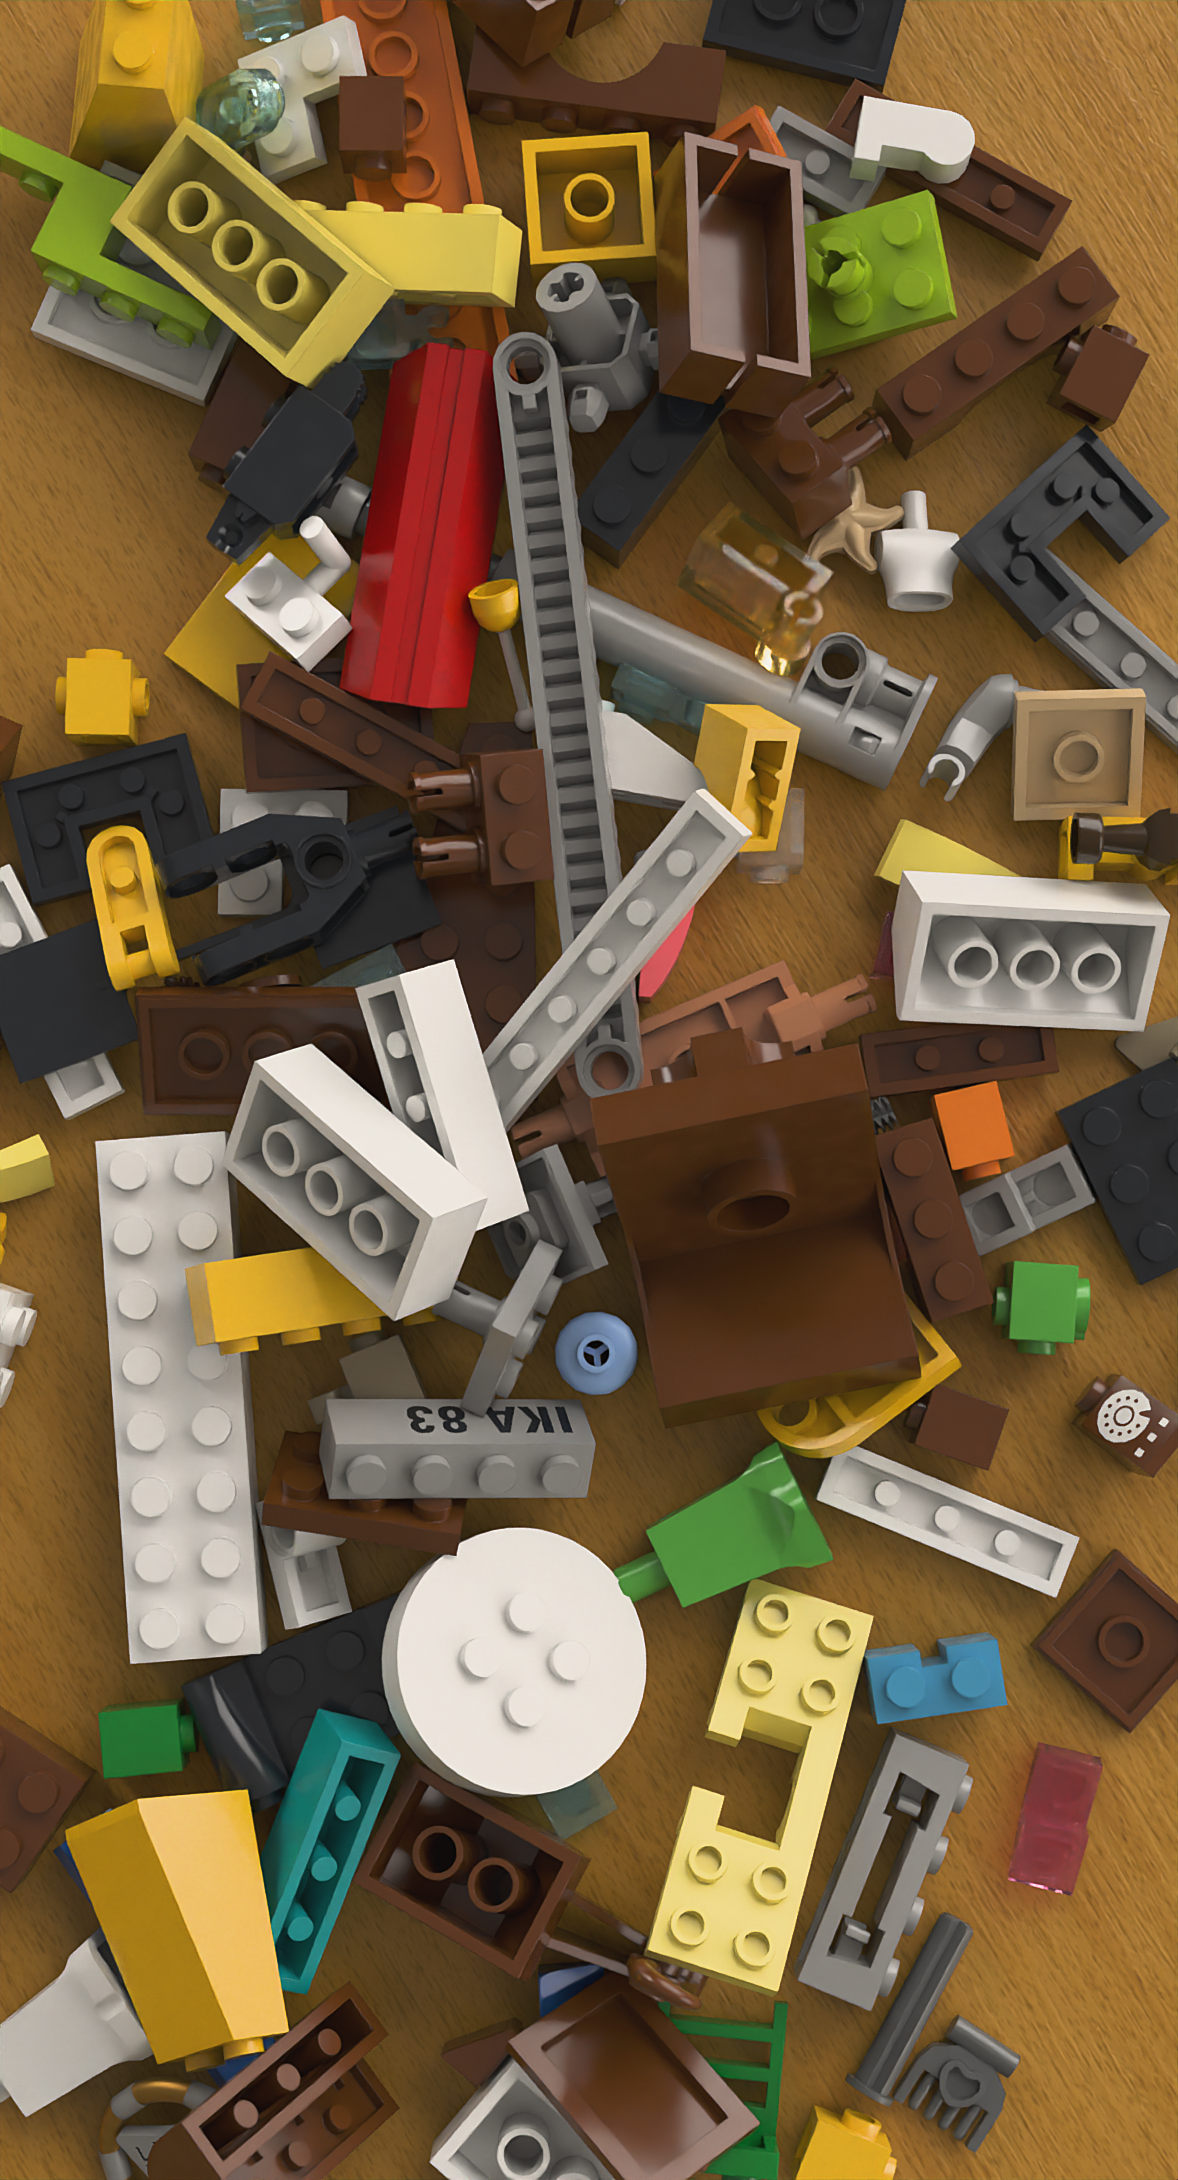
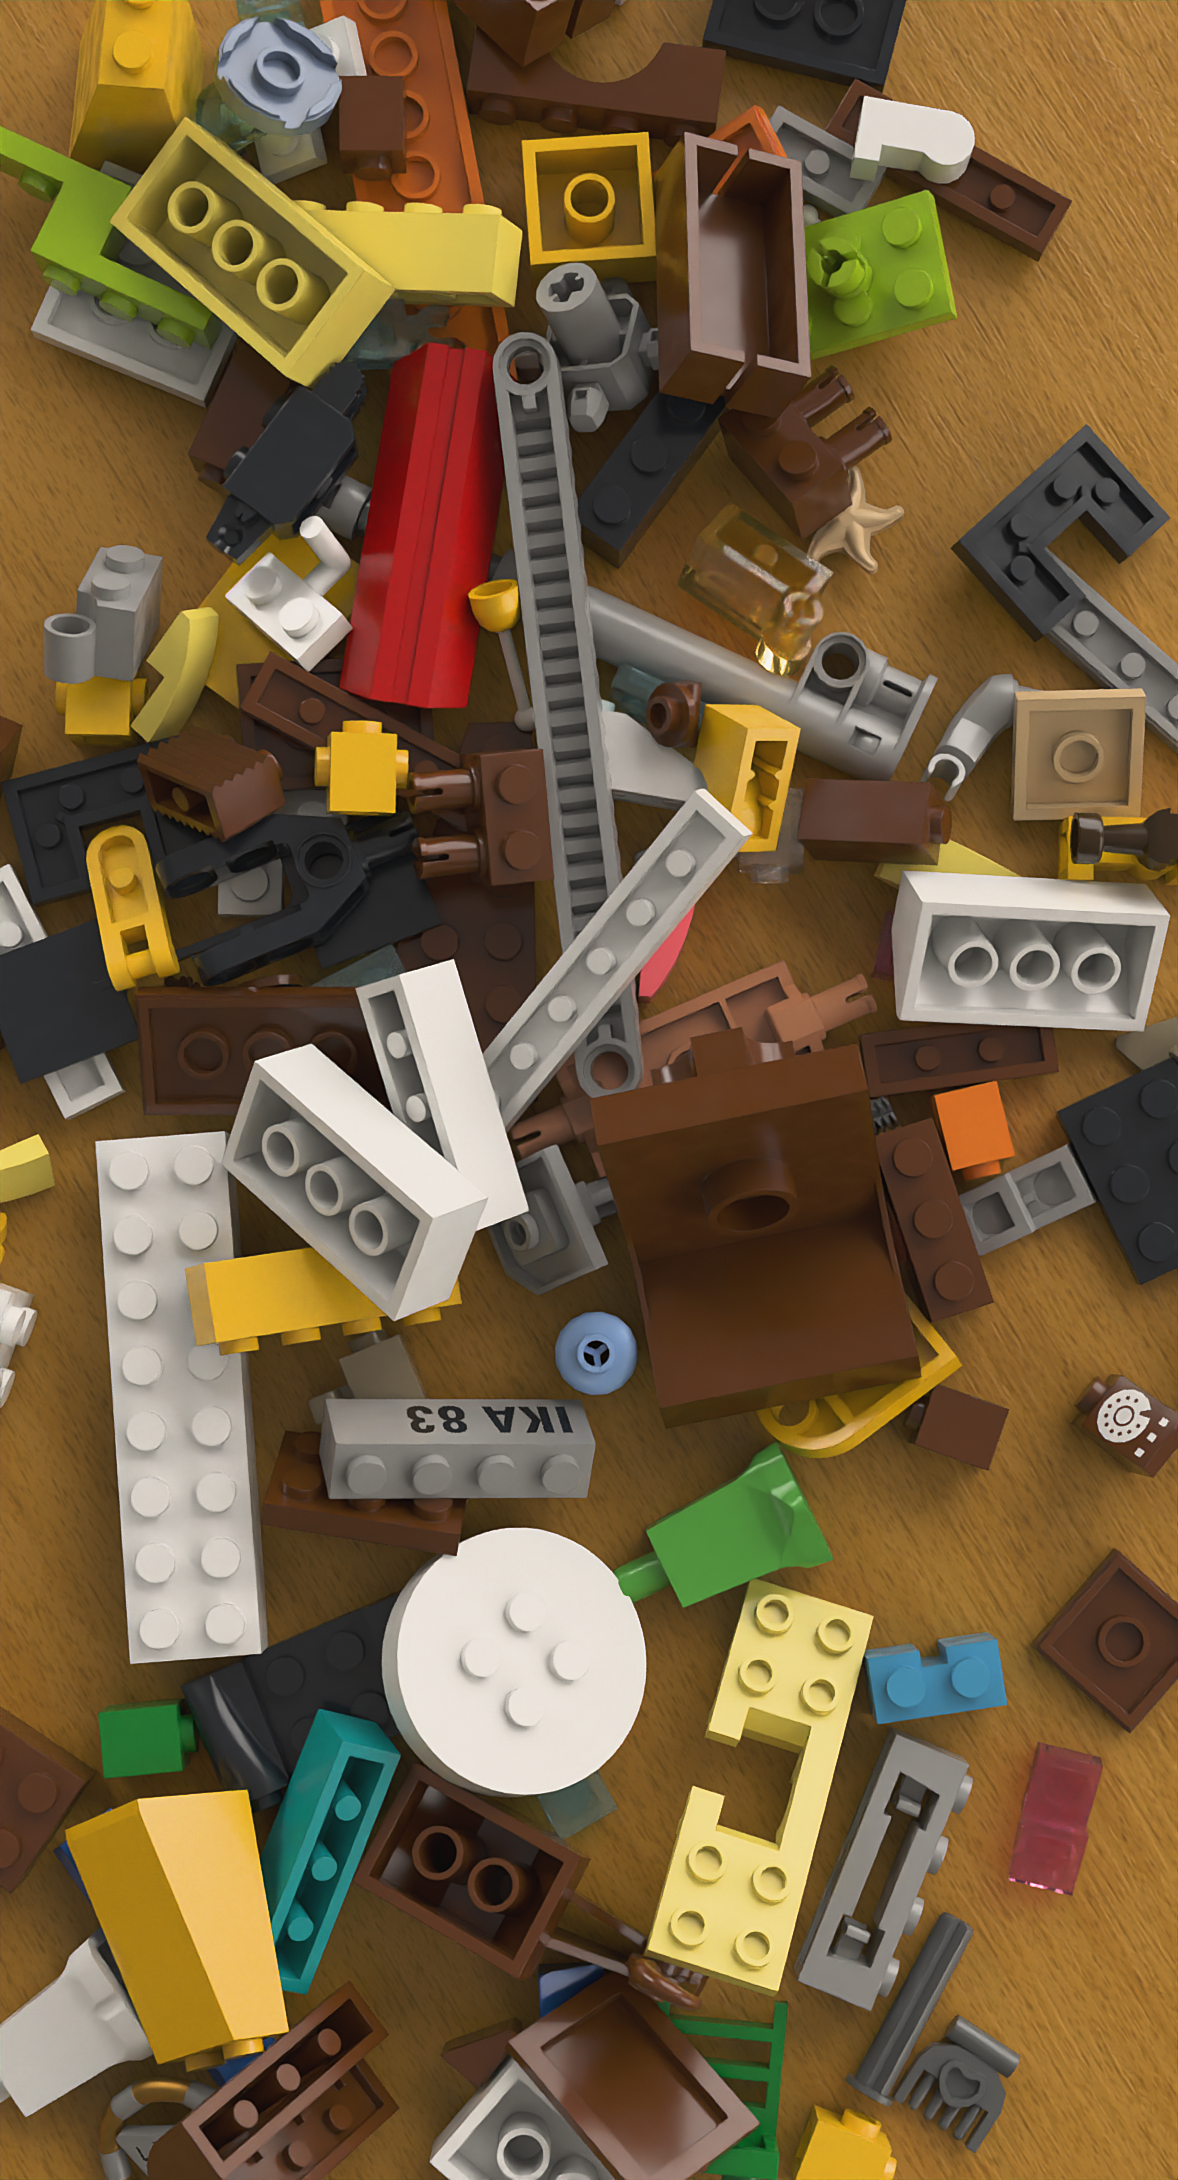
(112, 619): none -> light grey hinge
(185, 662): none -> light yellow slope
(212, 782): none -> reddish brown brick
(277, 76): none -> sand blue tile
(305, 1574): white plate -> none
(361, 770): none -> yellow brick
(507, 1325): light grey plate -> none
(675, 714): none -> reddish brown plate
(873, 821): none -> reddish brown brick
(916, 560): white piece -> none
(948, 1519): white plate -> none
(973, 363): reddish brown arch -> none
(1041, 1306): bright green brick -> none
(1097, 375): reddish brown brick -> none

